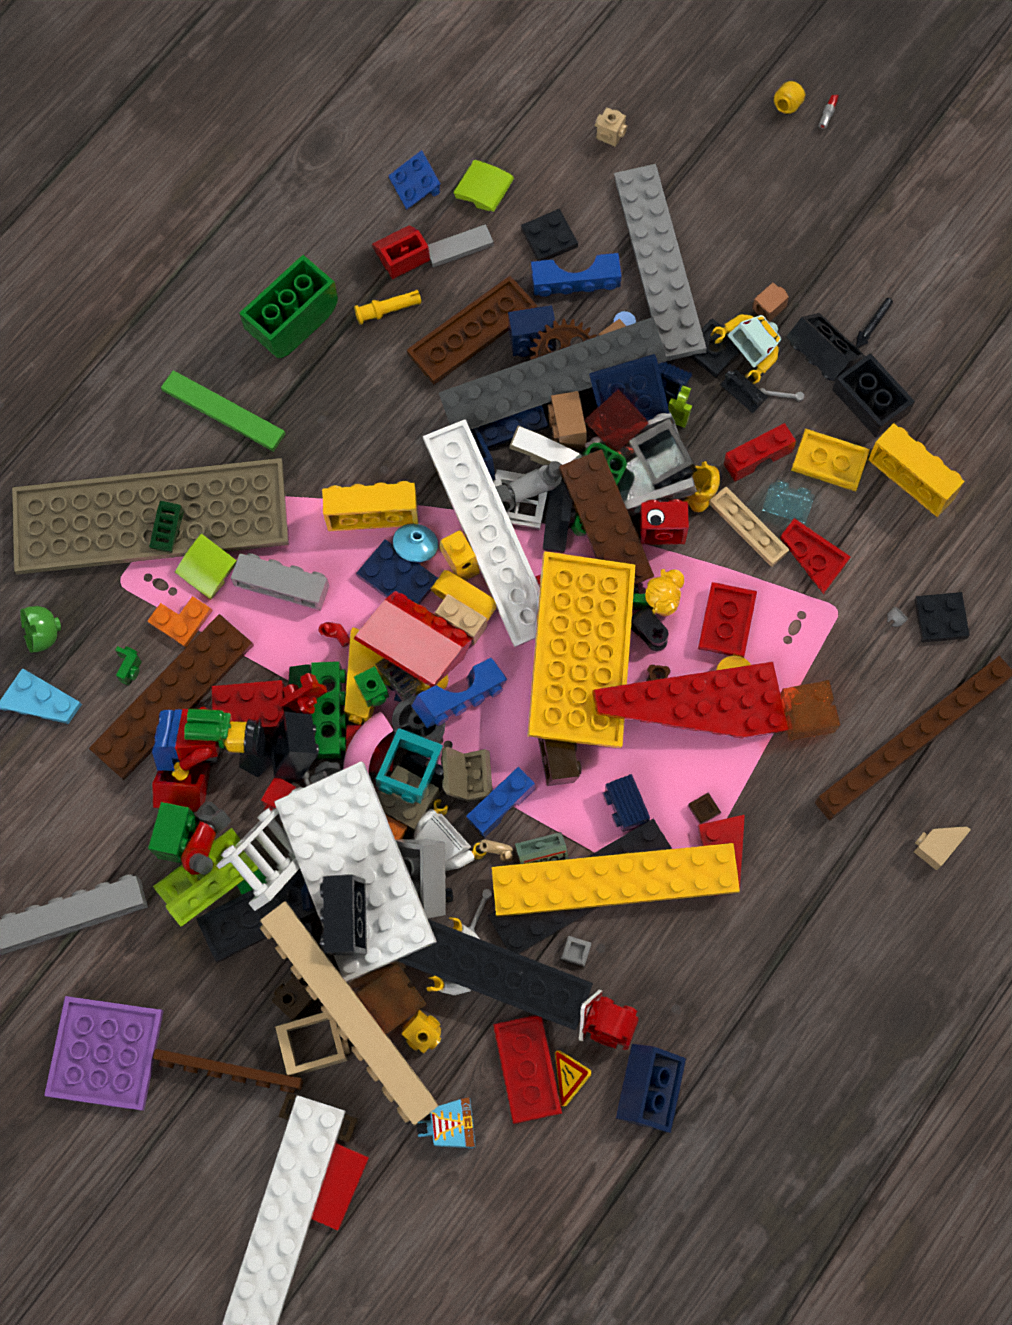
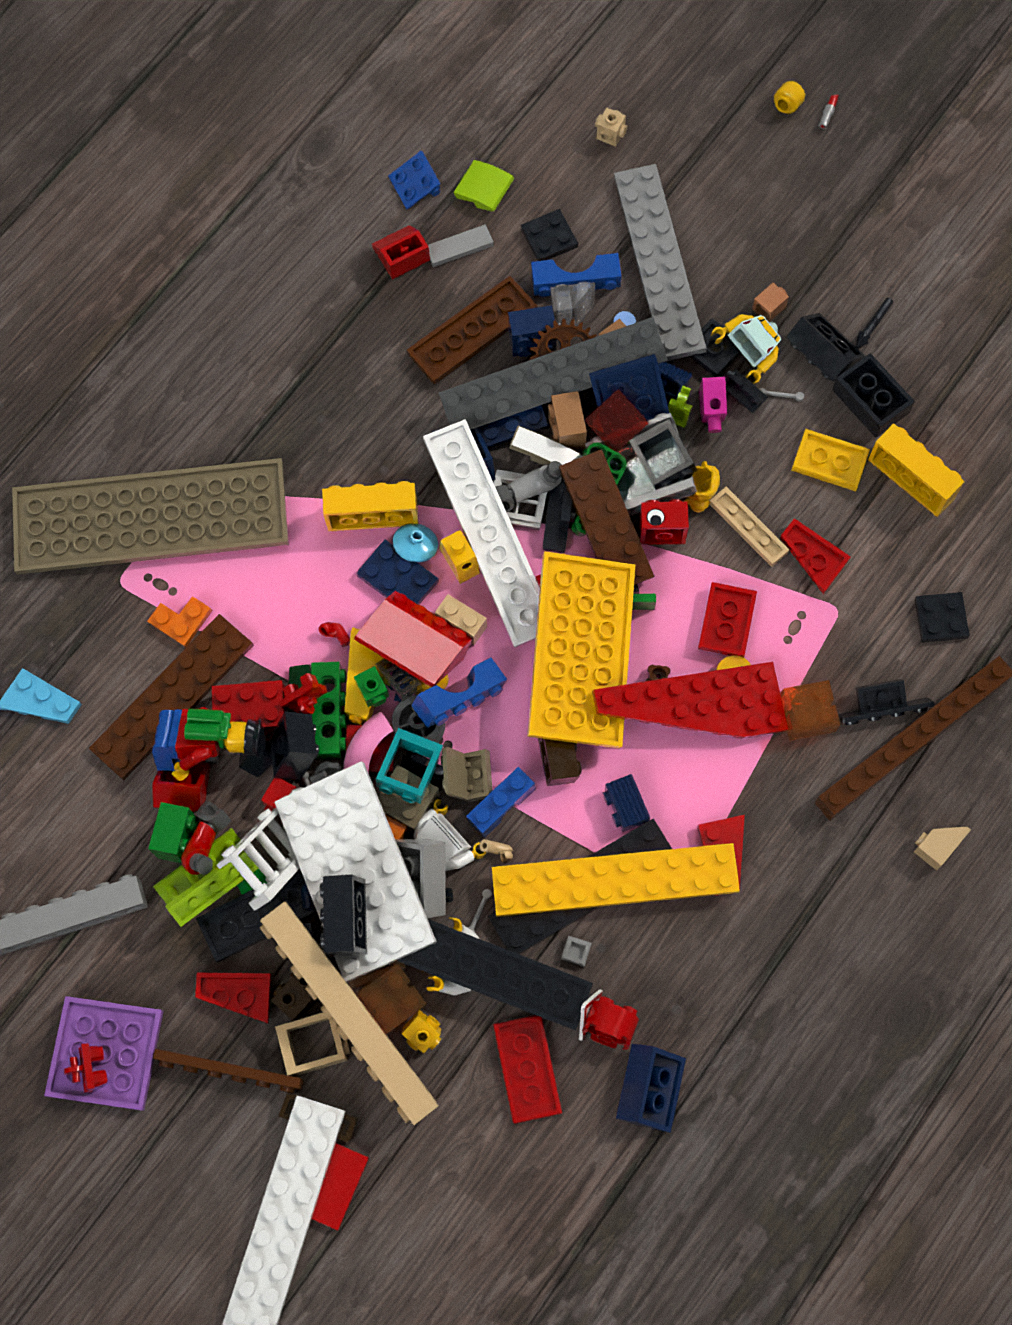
(39, 627): bright green cylinder -> none
(90, 1078): none -> red hips
(130, 667): green bracket -> none
(163, 508): dark green slope -> none
(205, 566): lime slope -> none
(223, 410): bright green tile -> none
(237, 992): none -> red wing
(280, 581): light grey brick -> none
(291, 308): green brick -> none
(377, 309): yellow pin -> none
(450, 1125): torso -> none
(464, 592): yellow beam -> none
(542, 849): sand green panel -> none
(570, 1076): piece -> none
(572, 301): none -> clear slope
(646, 626): black piece -> none
(664, 592): yellow hair -> none
(704, 808): dark brown tile -> none
(713, 395): none -> dark pink torso
(772, 444): red arch -> none
(788, 501): clear light blue bracket -> none
(882, 700): none -> black bracket
(898, 616): light grey hinge -> none

